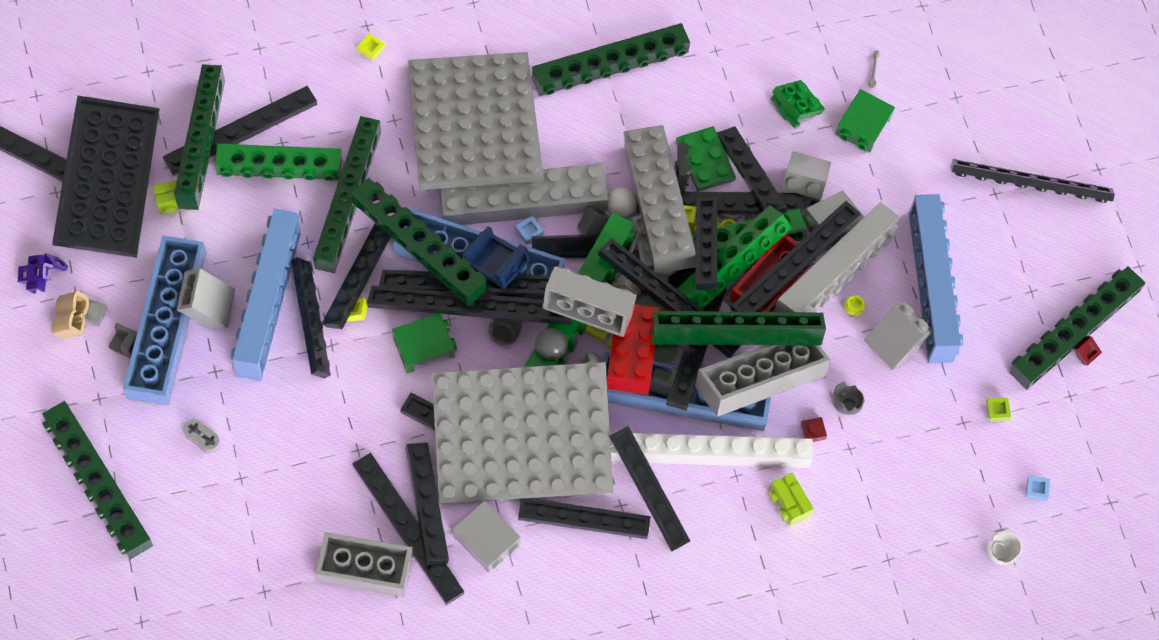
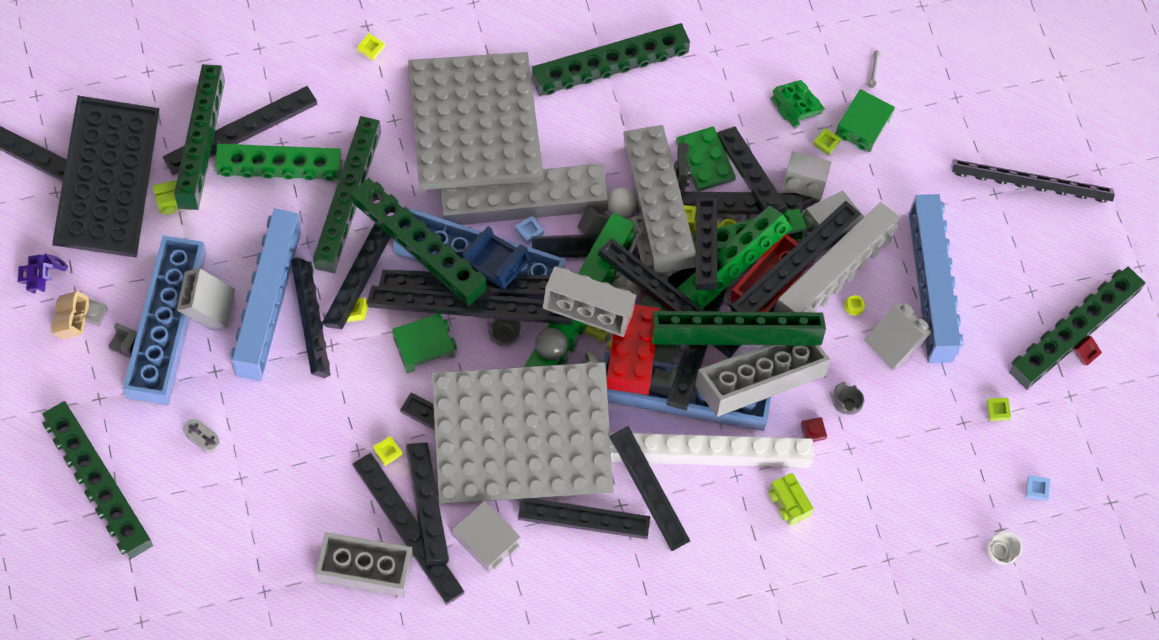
(387, 451): none -> neon yellow plate
(827, 141): none -> lime plate

